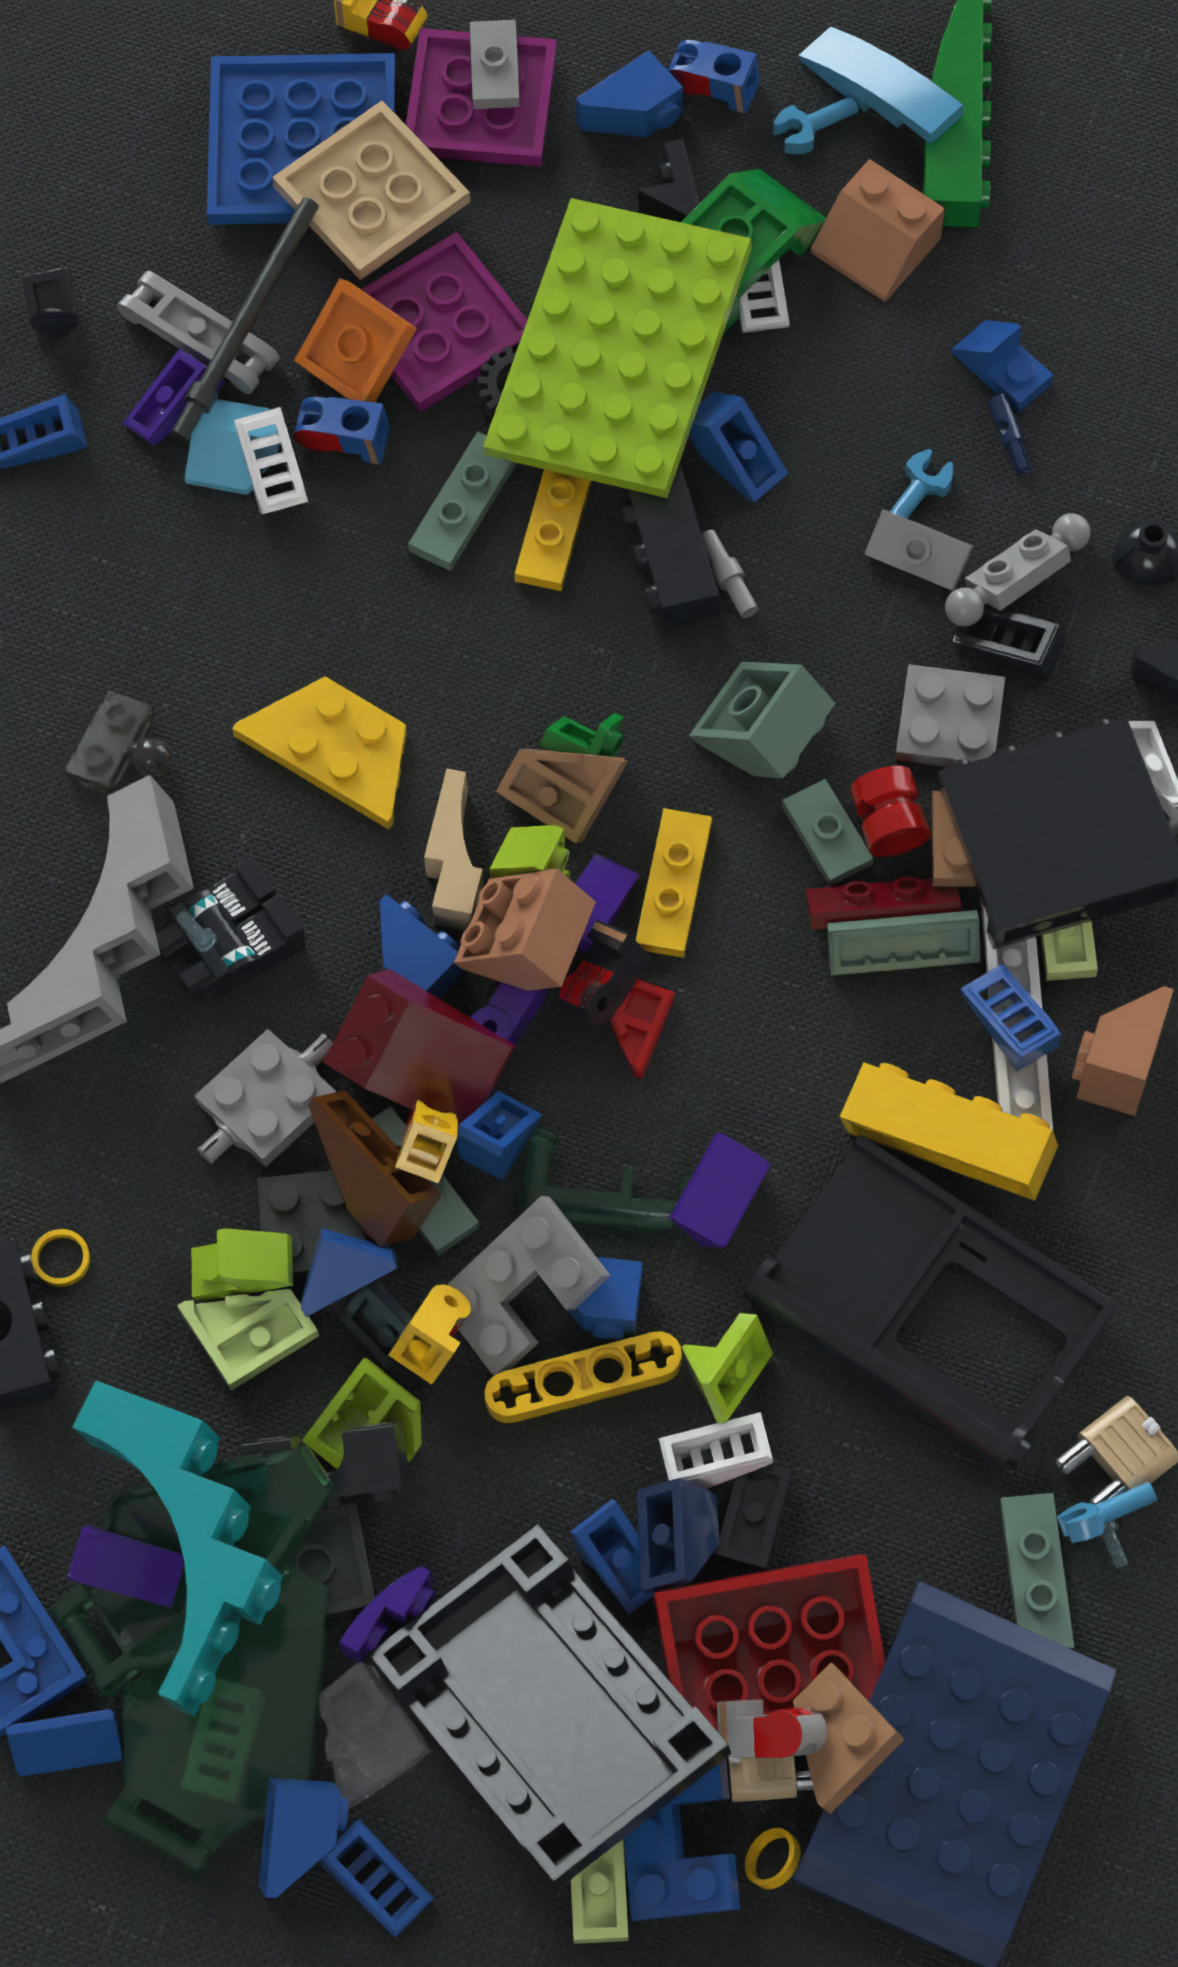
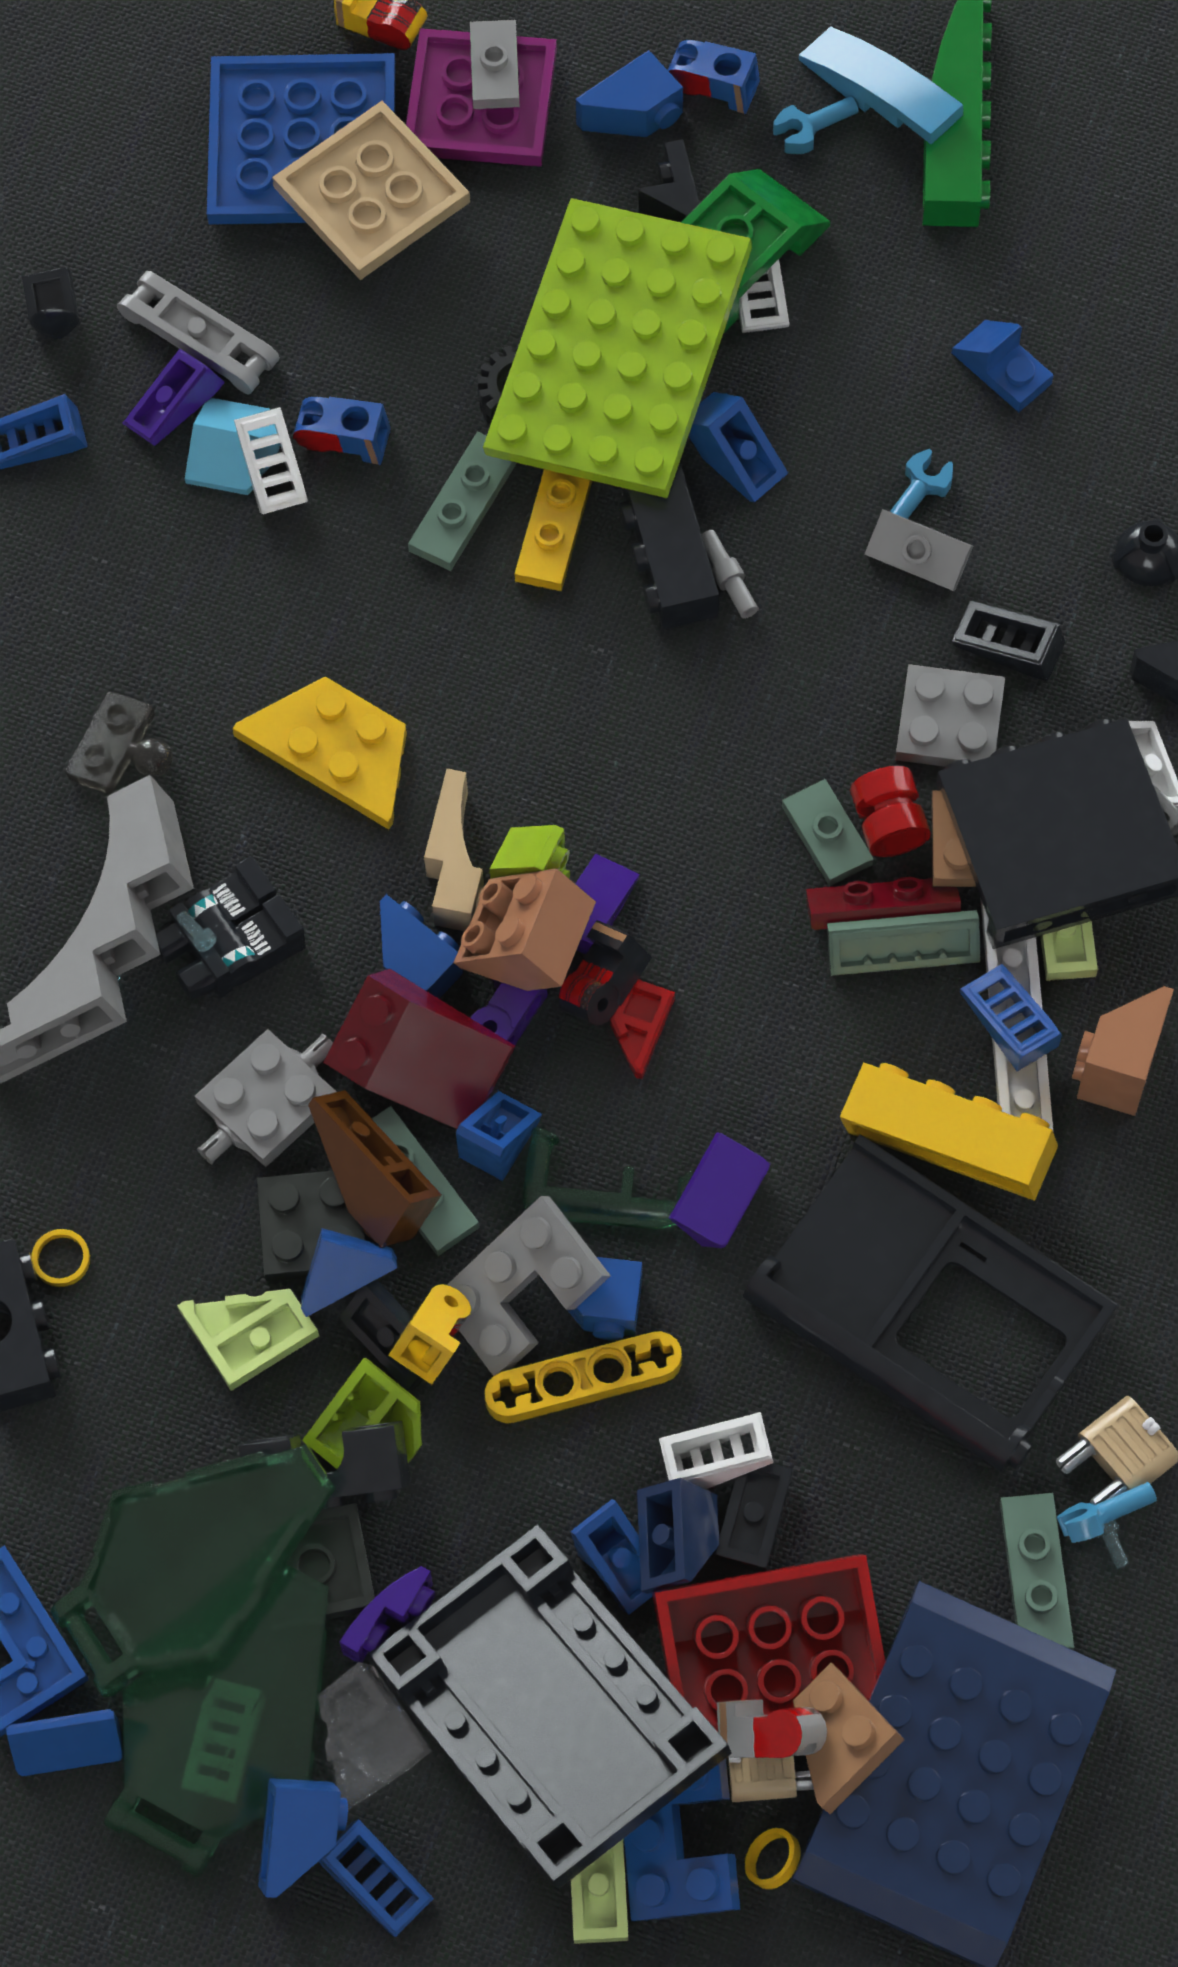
(126, 1566): dark purple slope -> none
(203, 393): pearl dark grey bar -> none
(208, 1518): teal arch -> none
(241, 1264): lime slope -> none
(355, 343): orange plate -> none
(427, 1142): yellow leg -> none
(457, 316): magenta plate -> none
(561, 787): medium nougat wing -> none
(573, 737): green bracket -> none
(673, 882): yellow plate -> none
(731, 1367): lime slope -> none
(764, 718): sand green slope -> none
(879, 230): nougat slope -> none
(1009, 432): dark blue pin -> none
(1017, 569): light grey plate -> none

